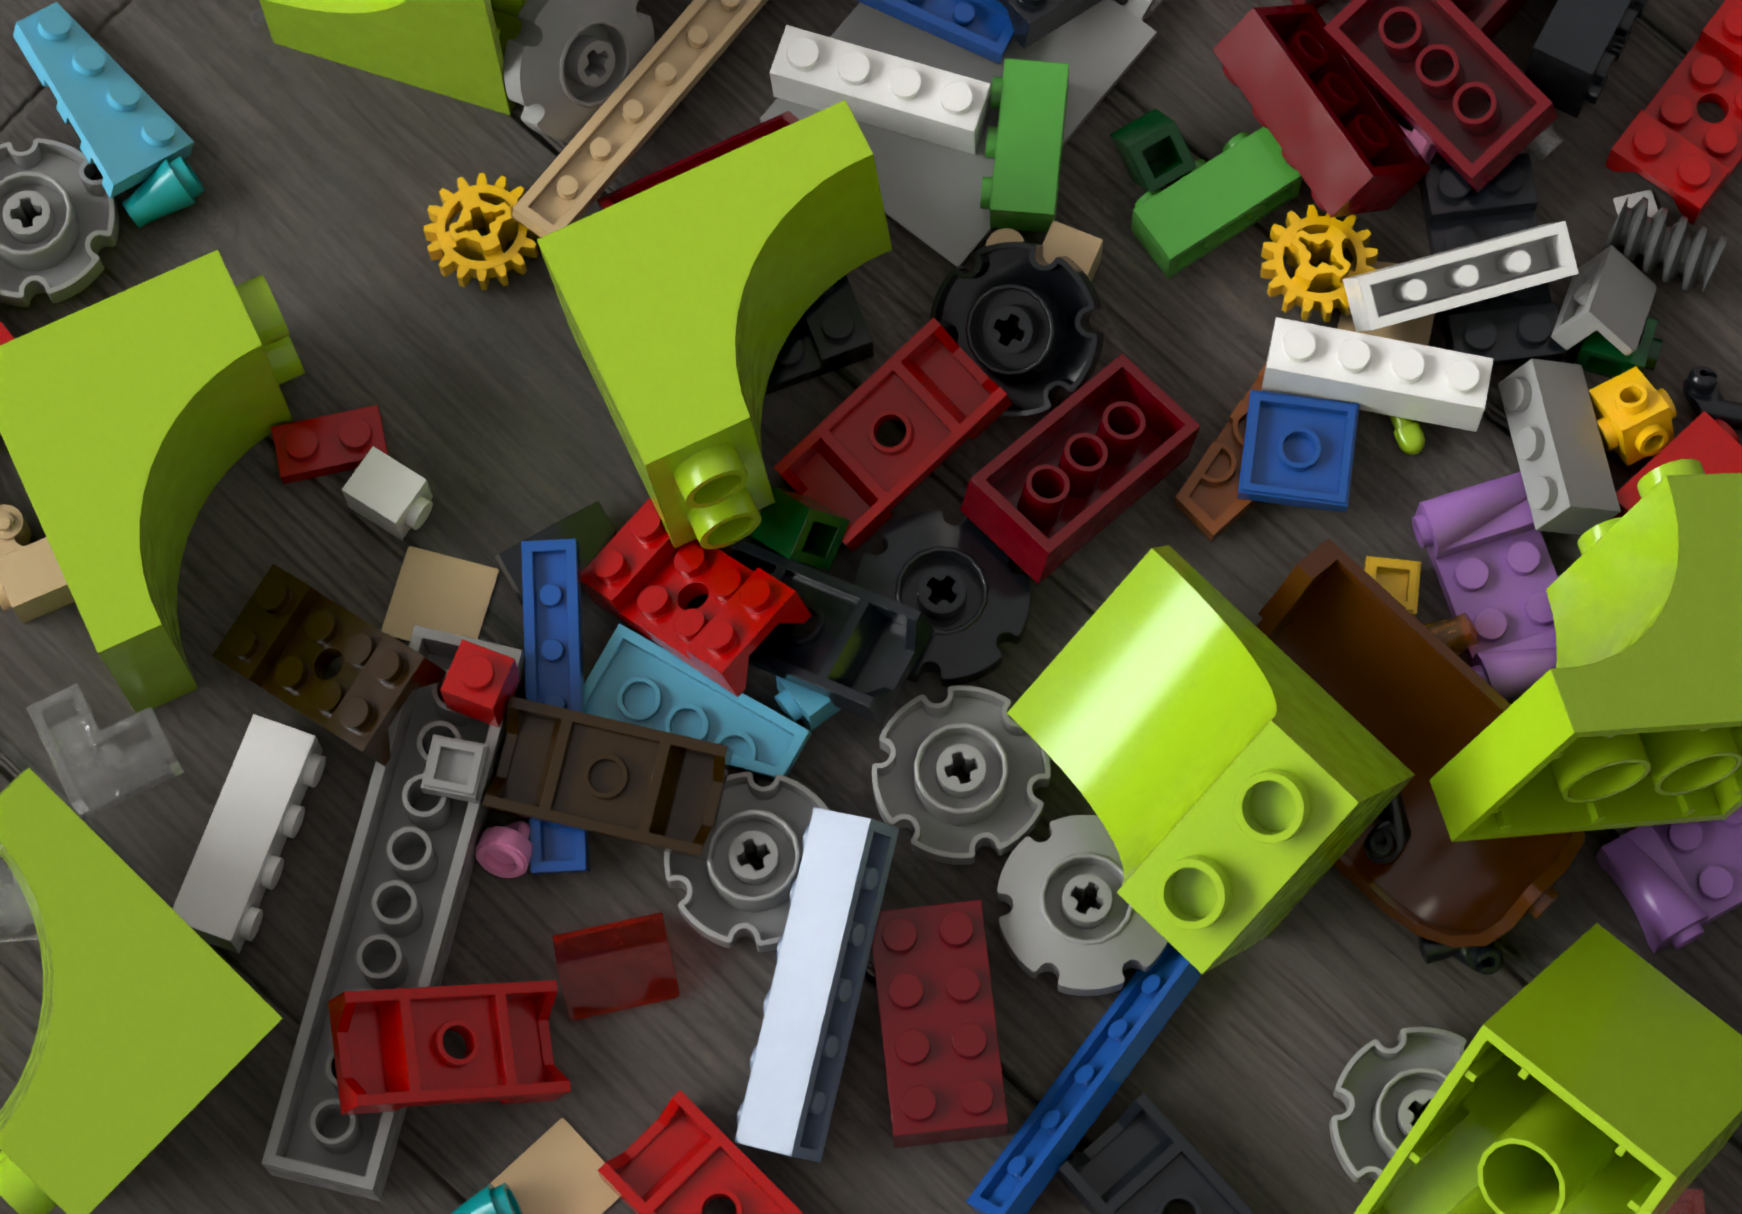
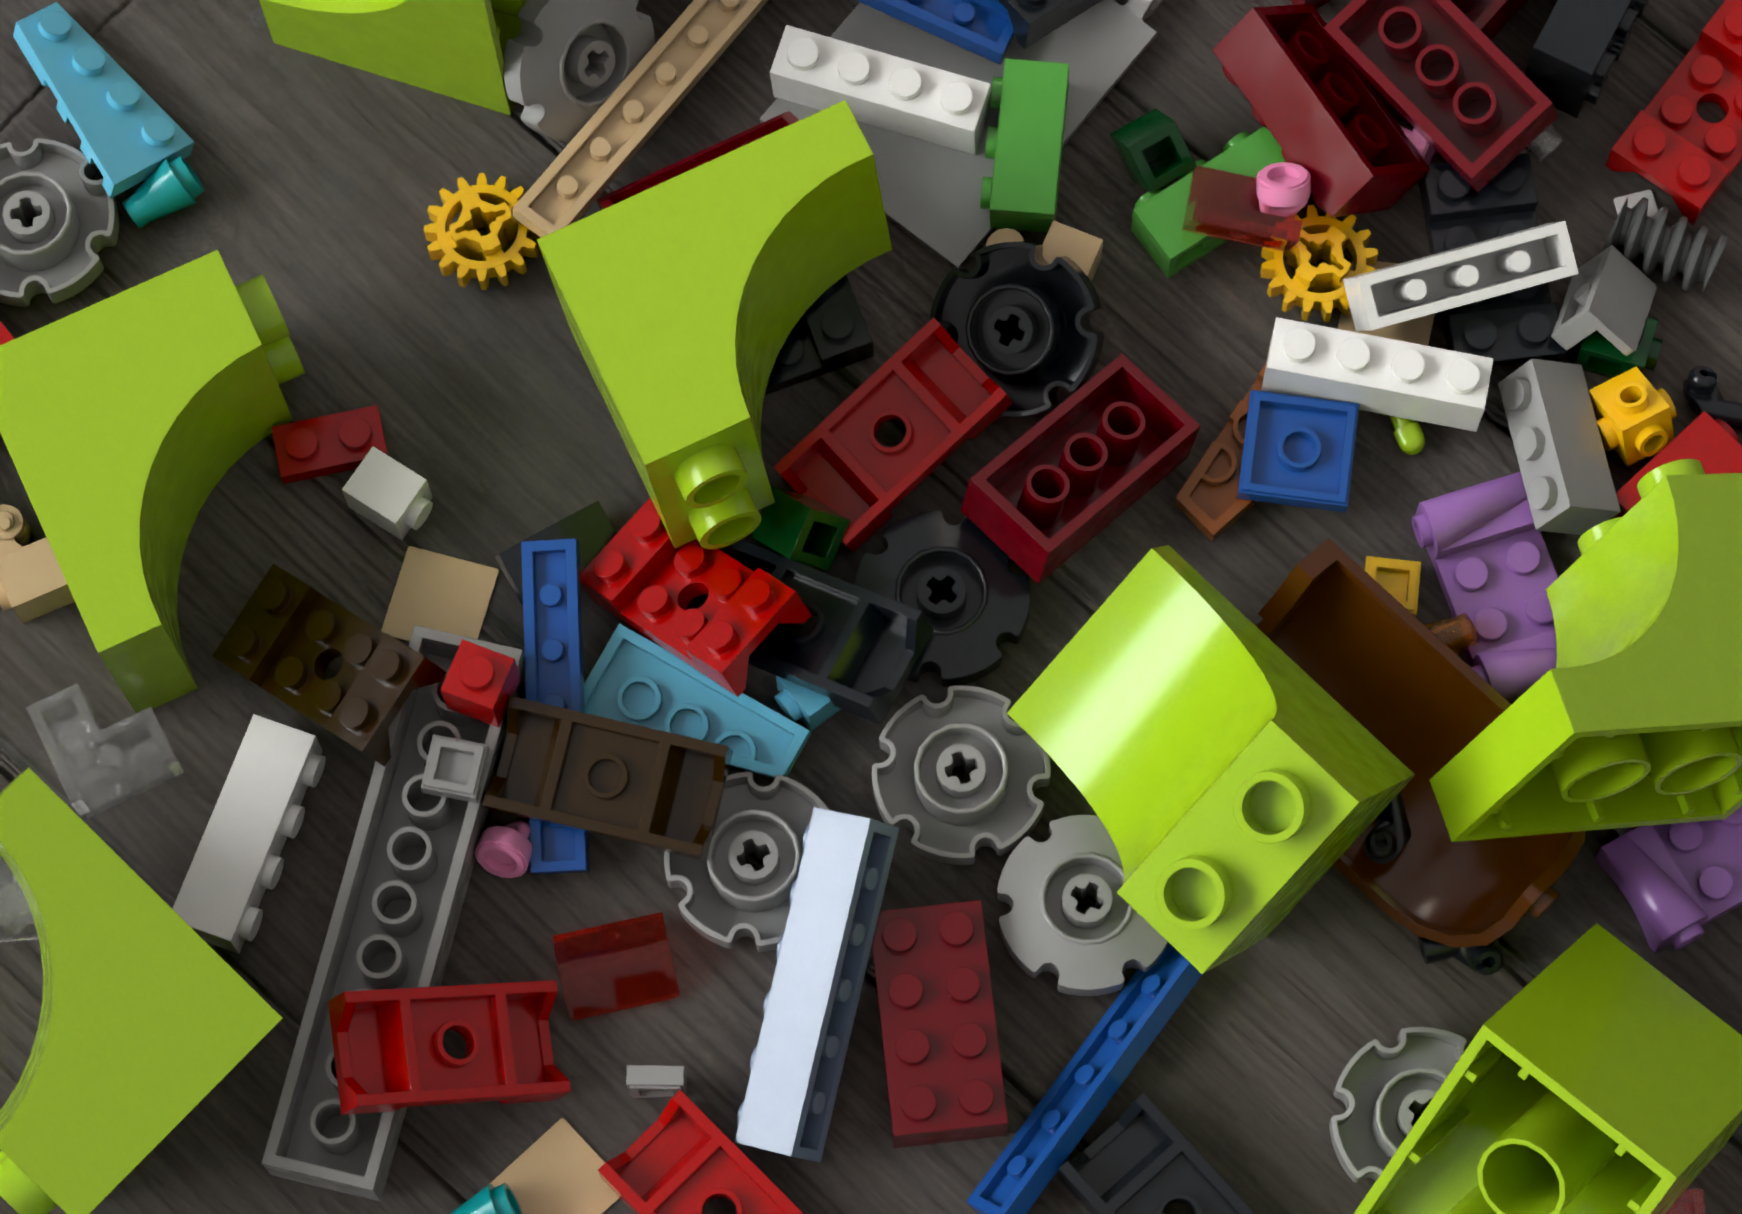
(655, 1081): none -> light grey tile
(1229, 209): none -> clear red panel
(1283, 188): none -> bright pink tile

